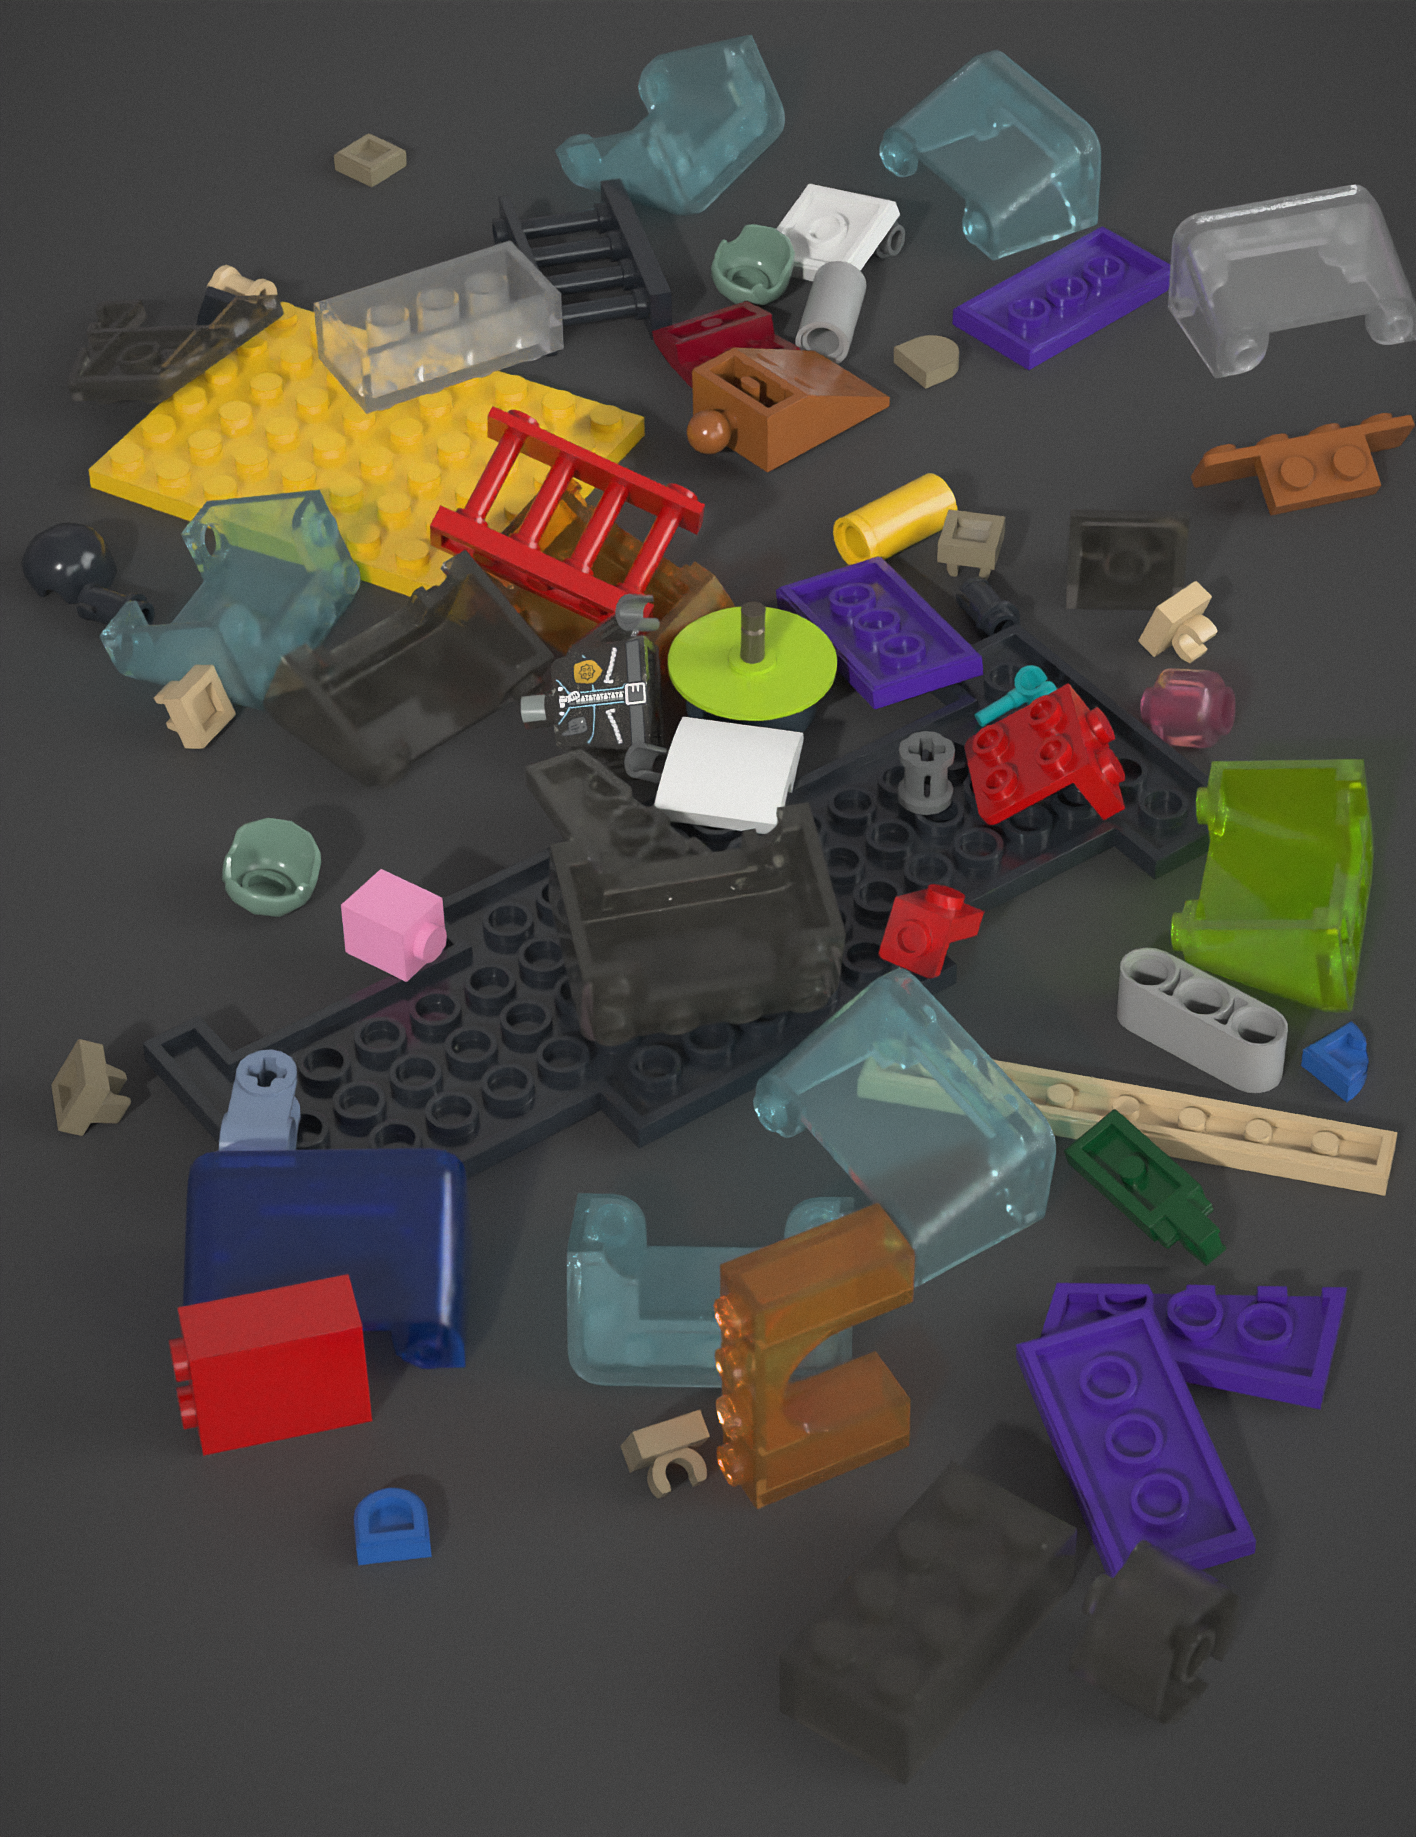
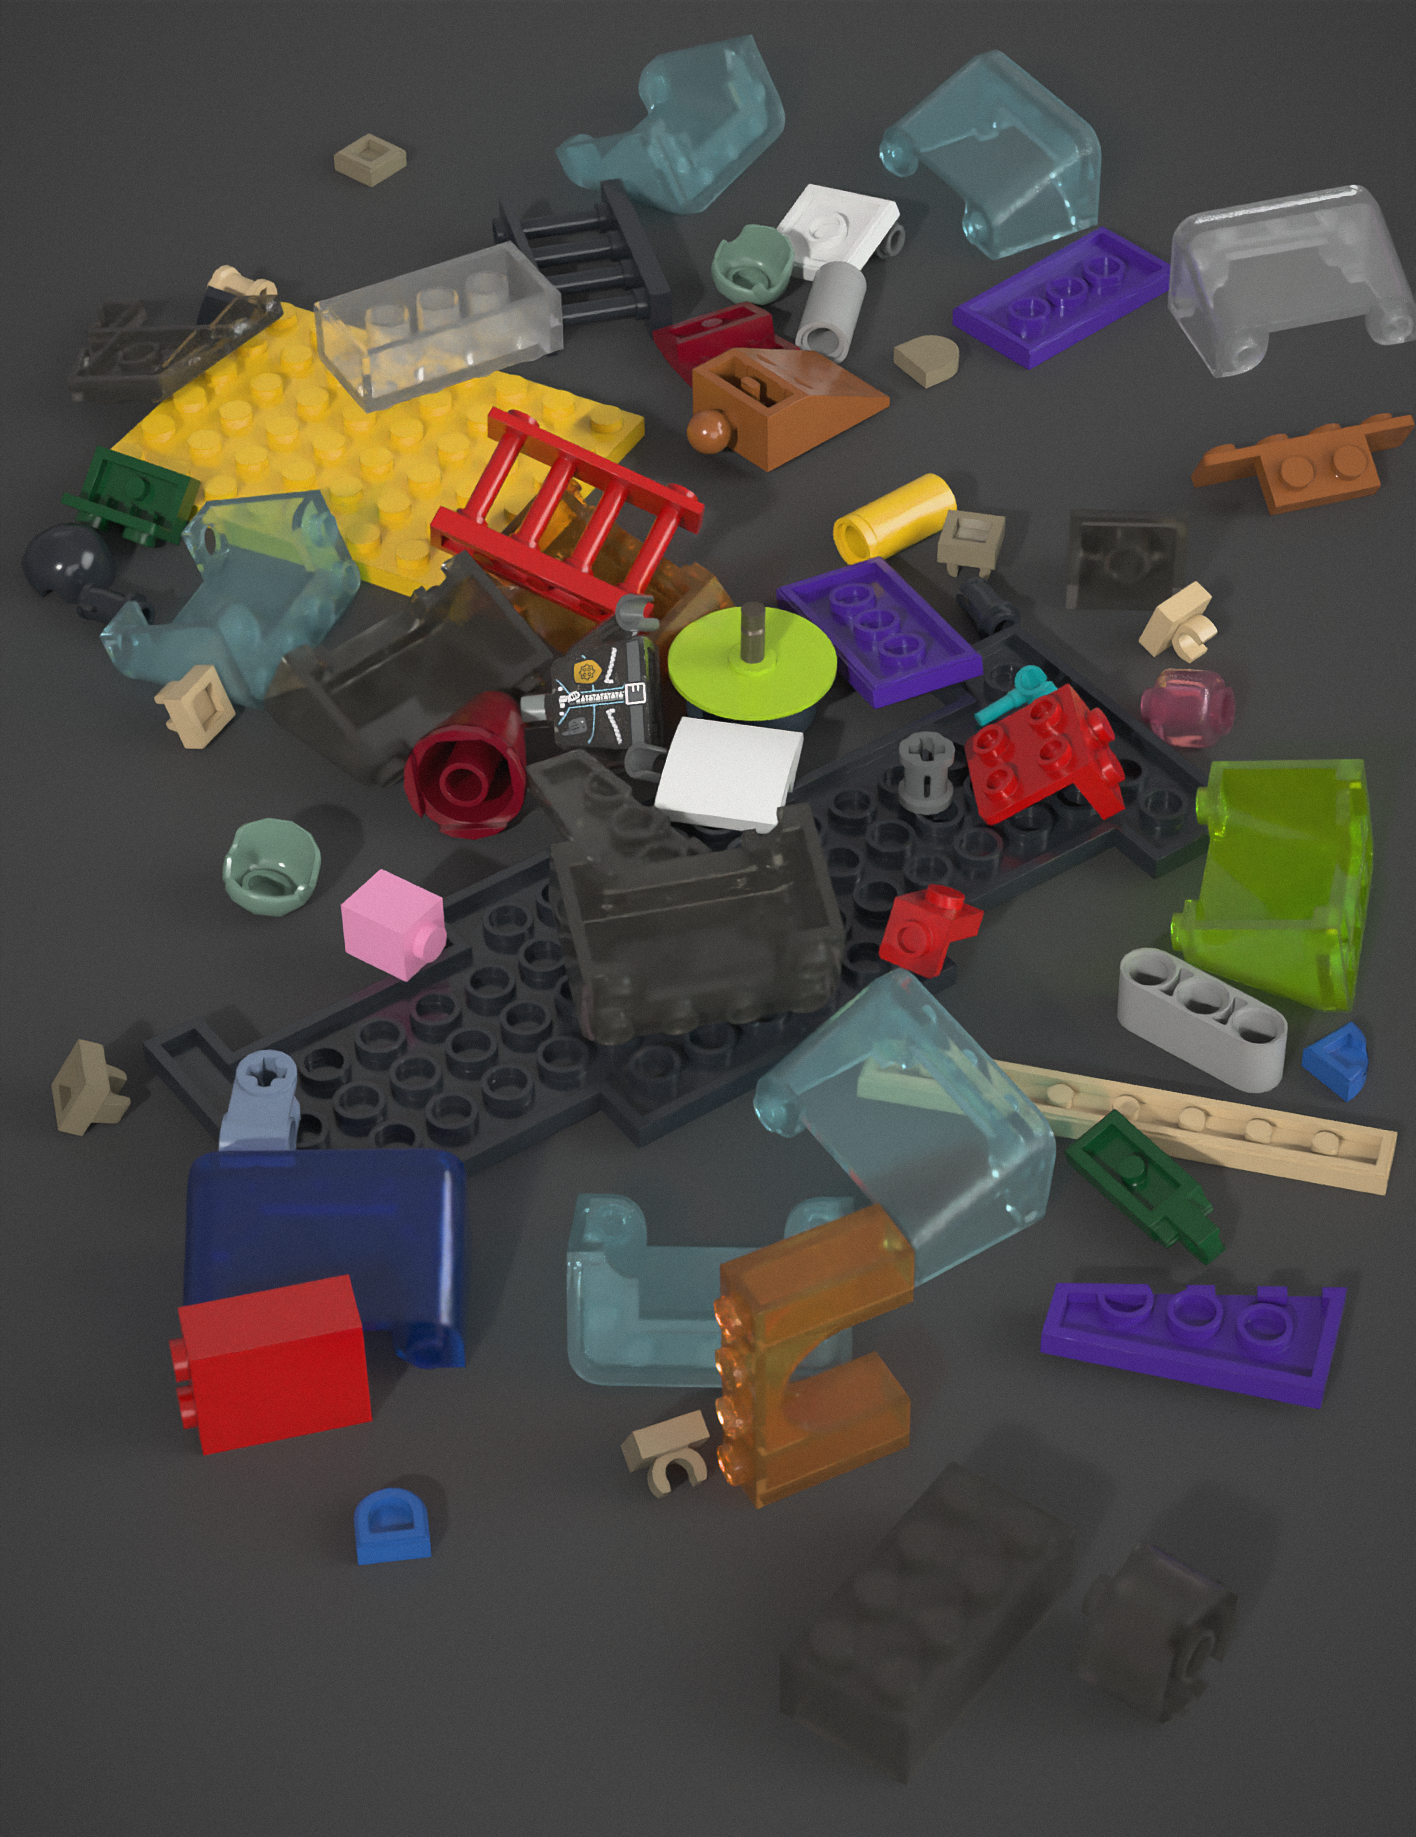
(135, 495): none -> dark green bracket
(471, 768): none -> dark red cone
(1134, 1442): dark purple tile -> none

